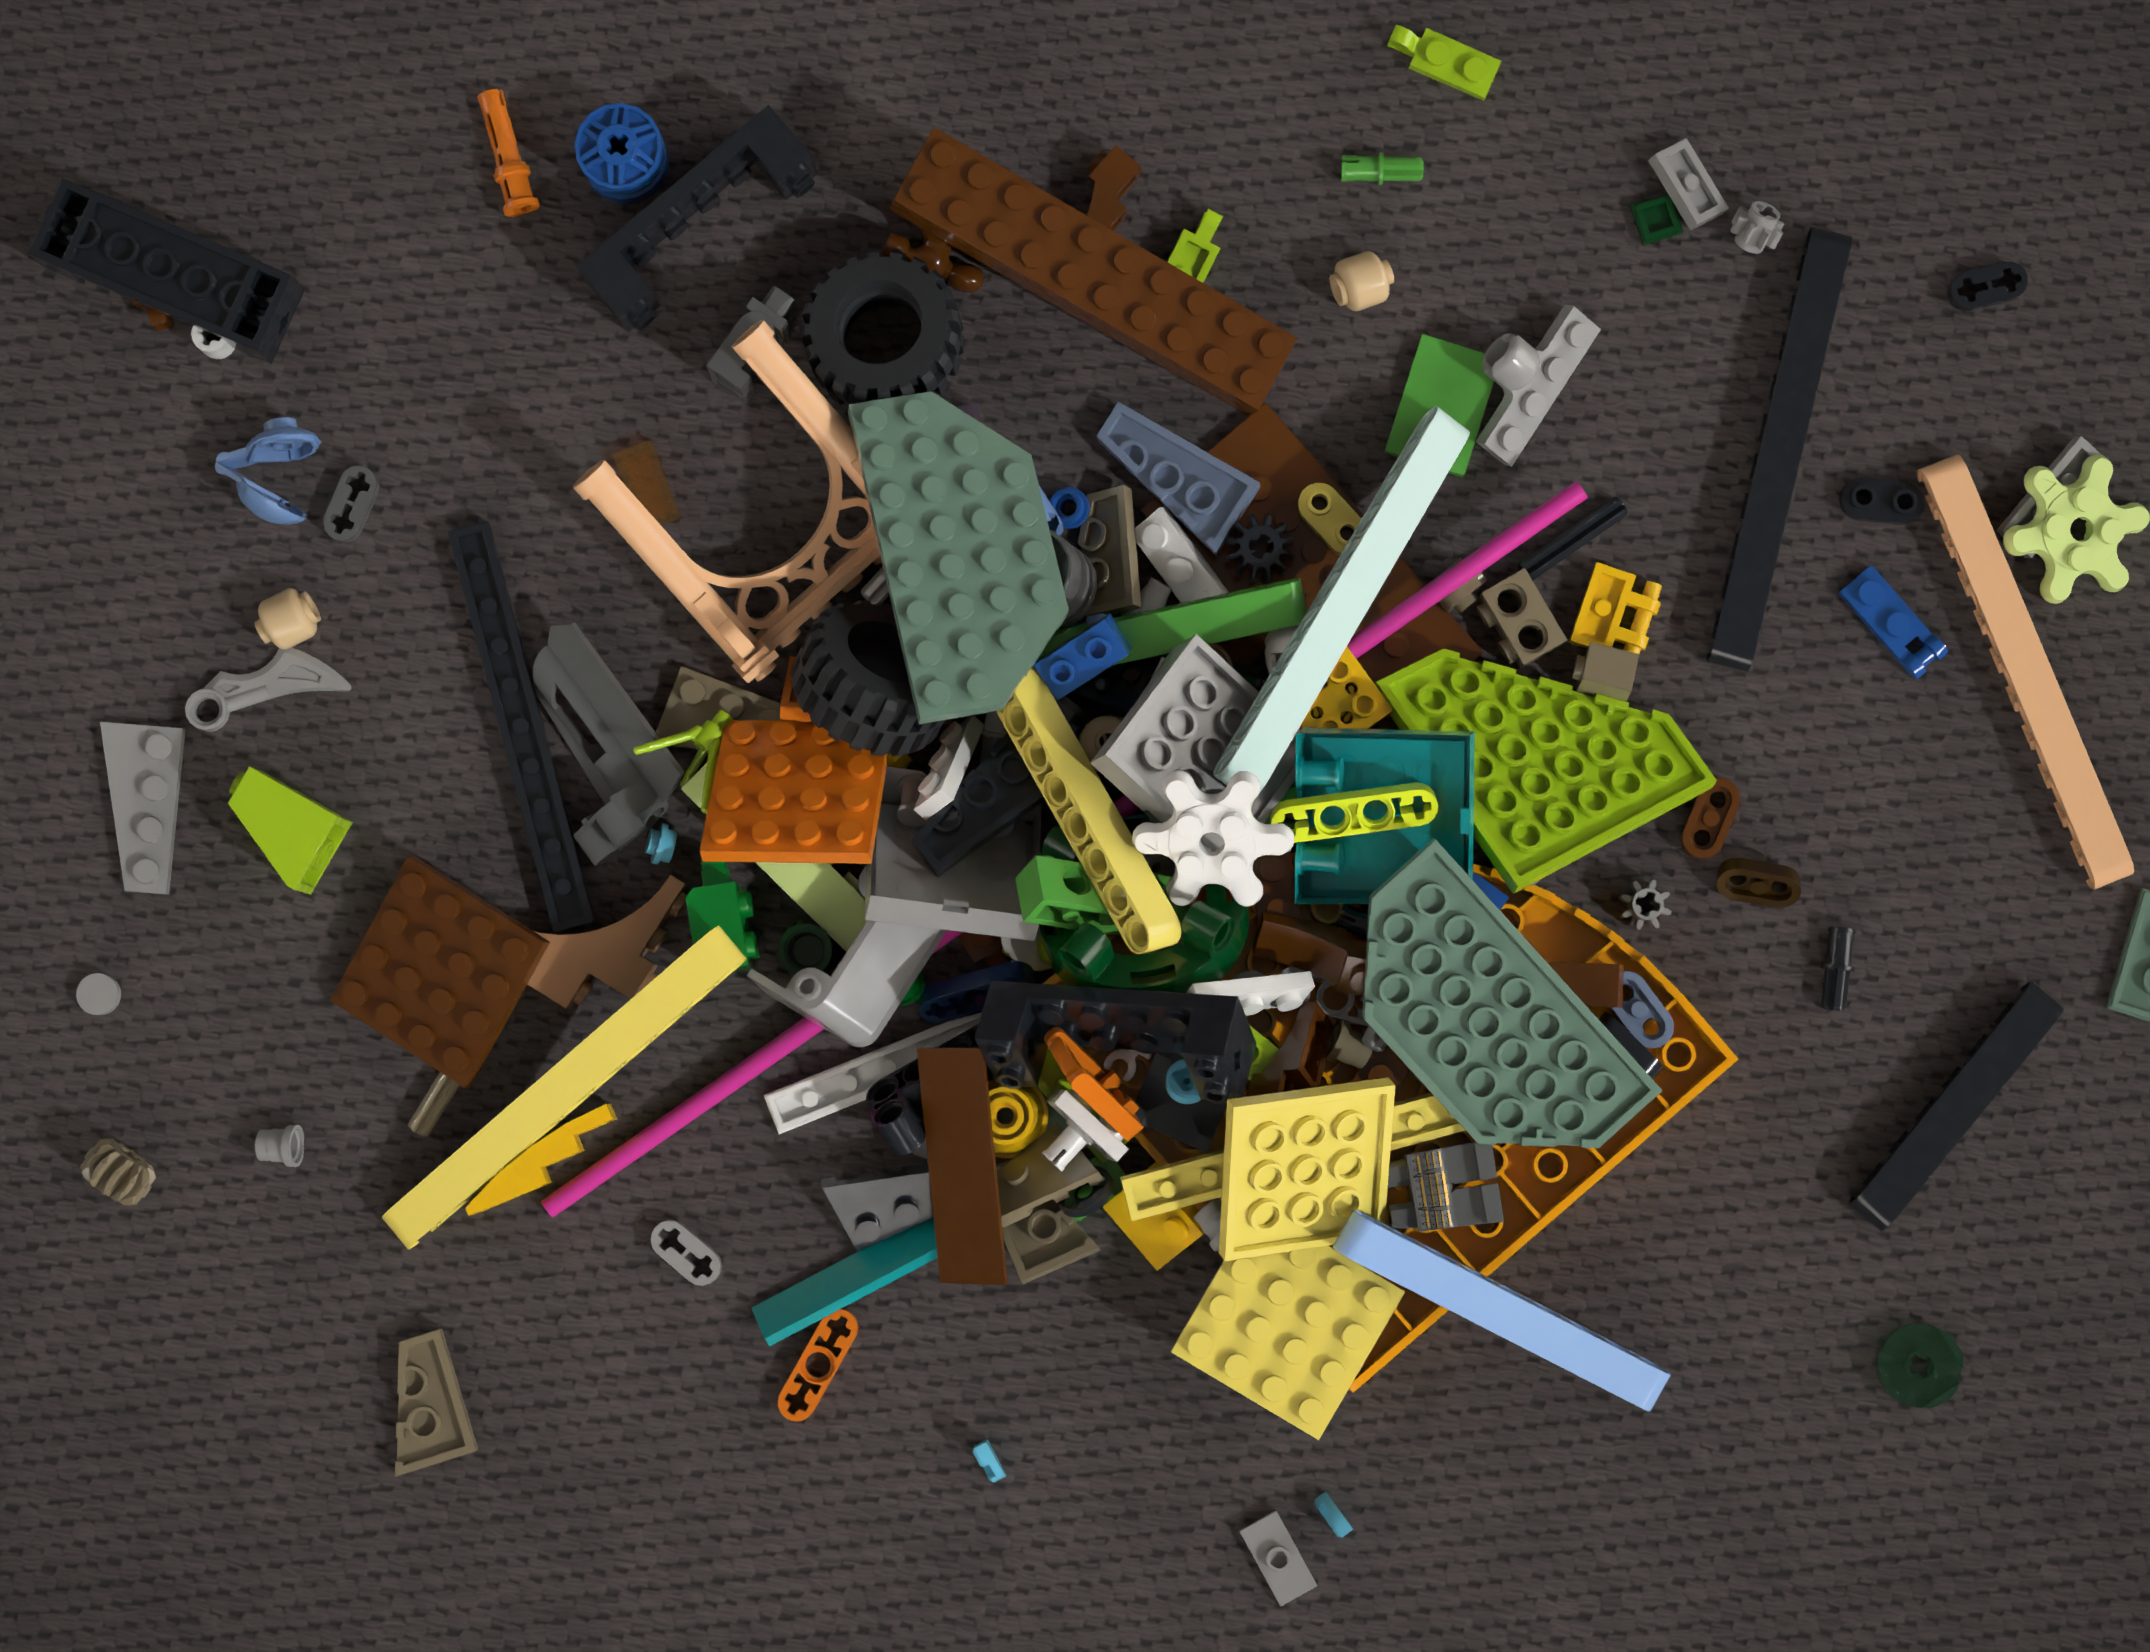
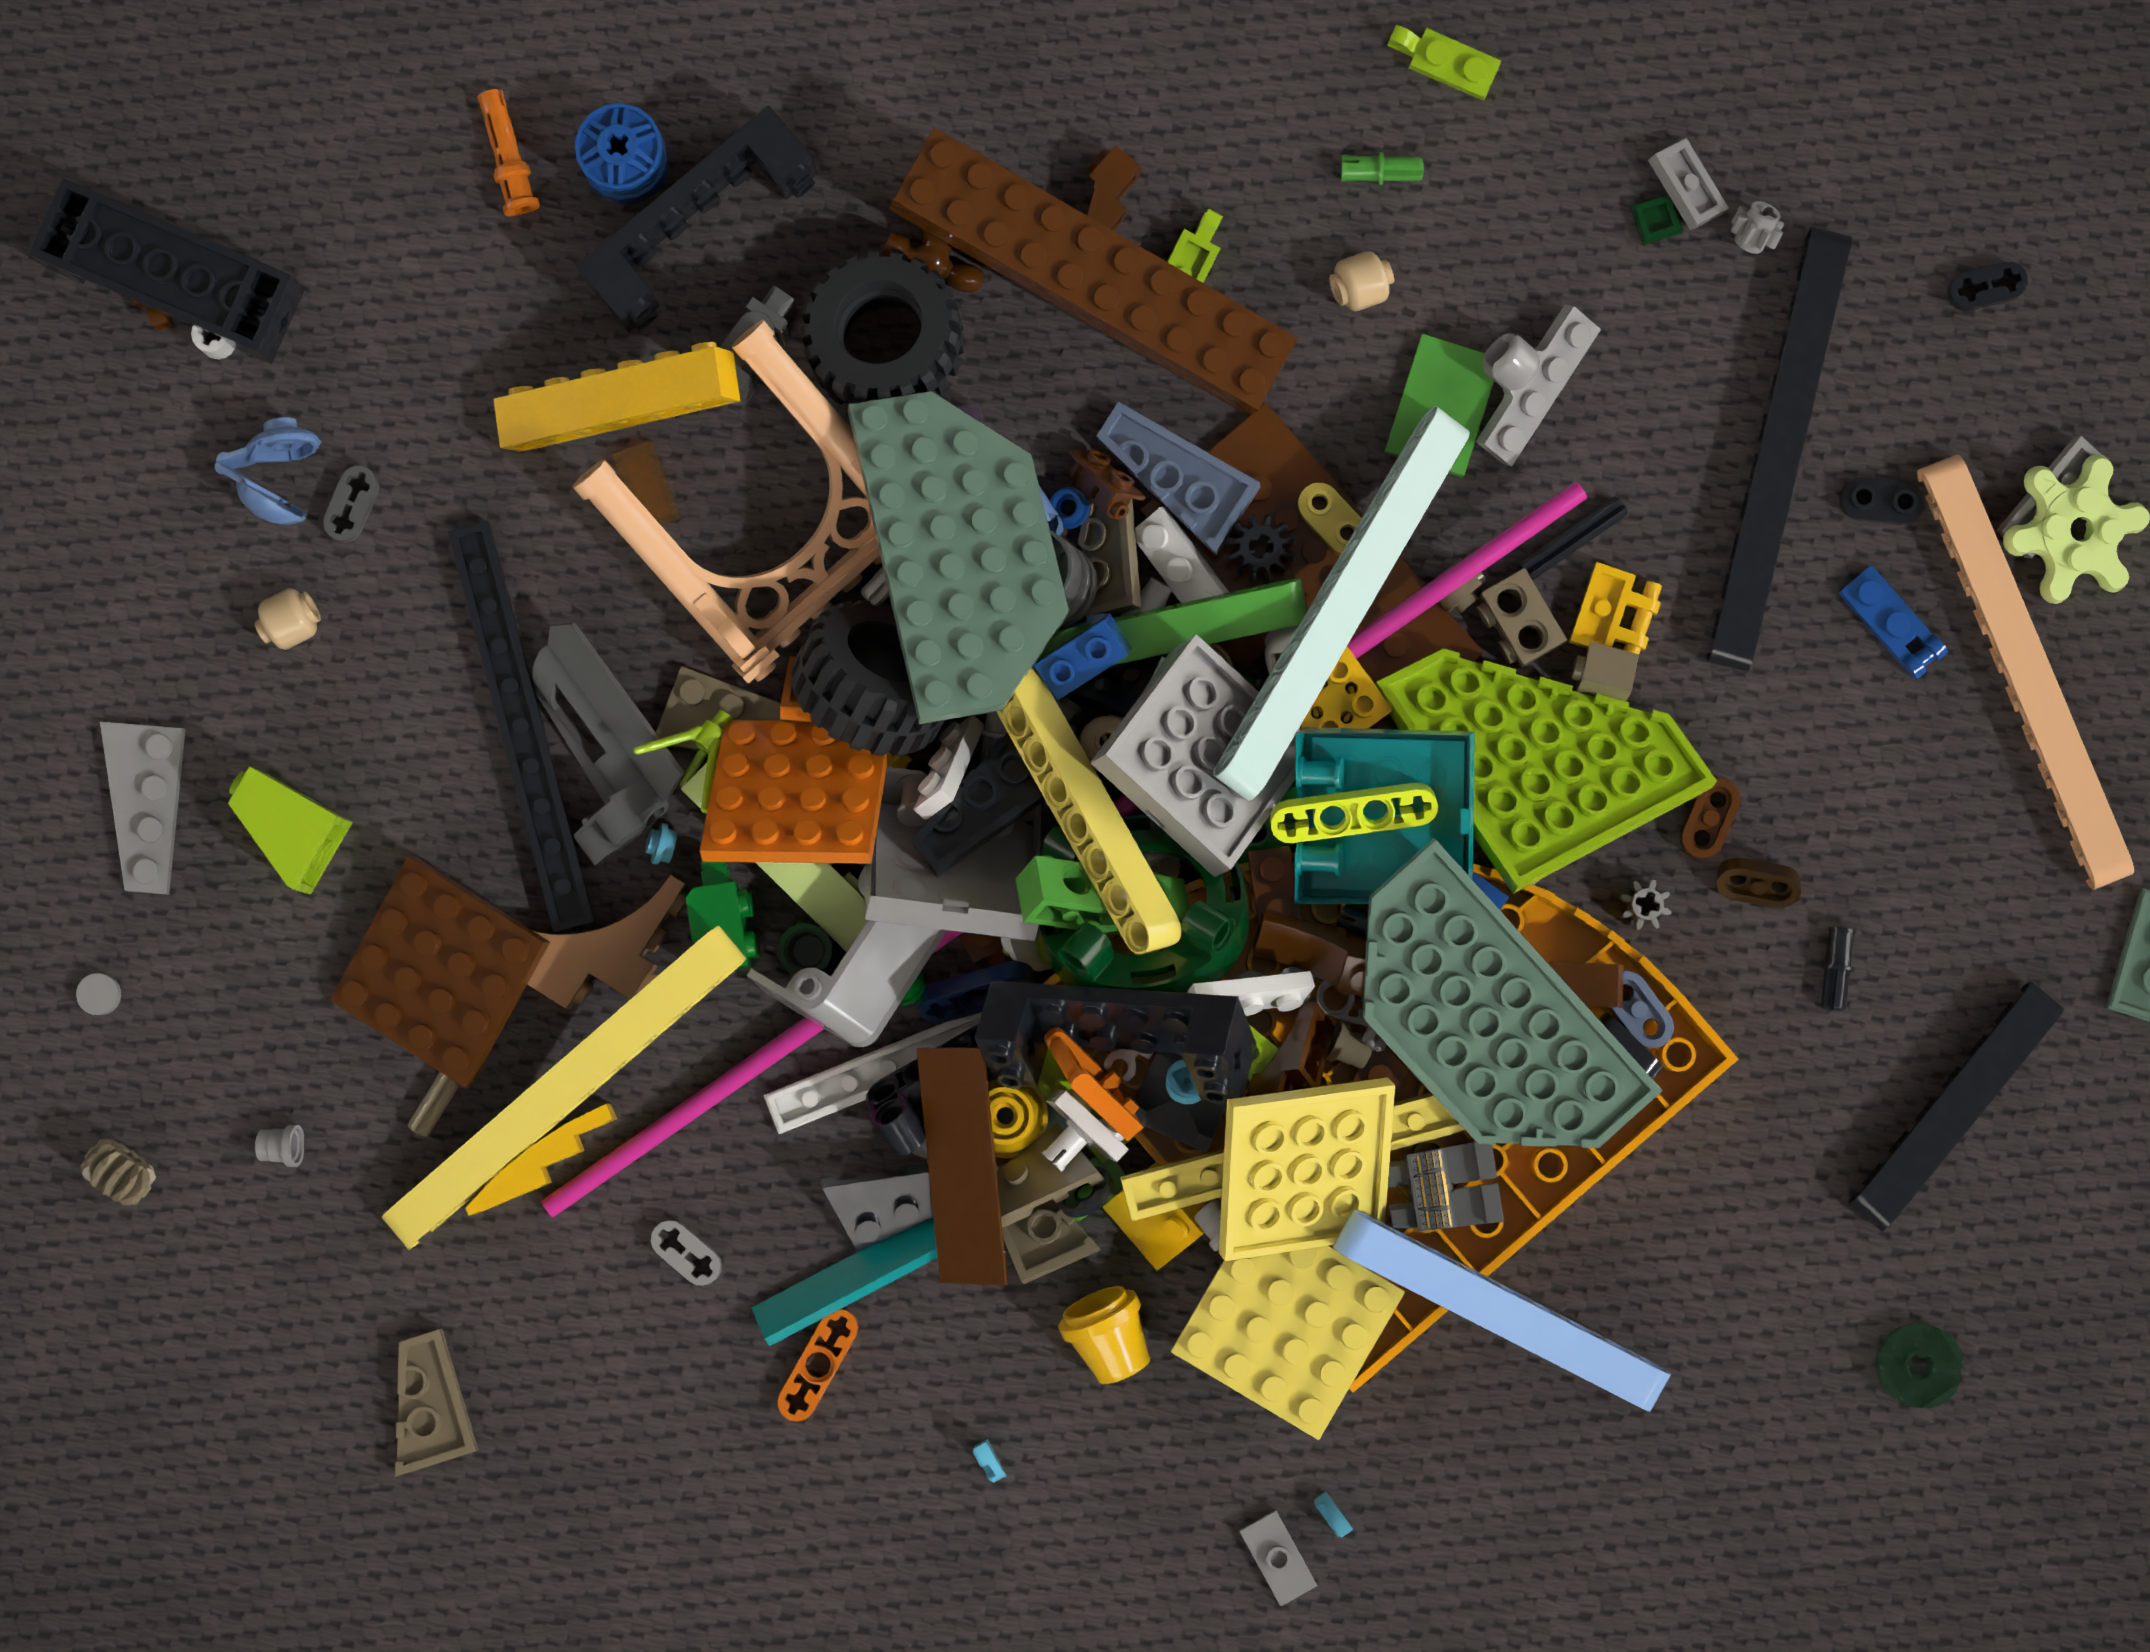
(285, 674): light grey piece -> none
(617, 398): none -> yellow brick
(1095, 473): none -> reddish brown hinge
(1107, 1333): none -> yellow piece
(1219, 813): white plate -> none

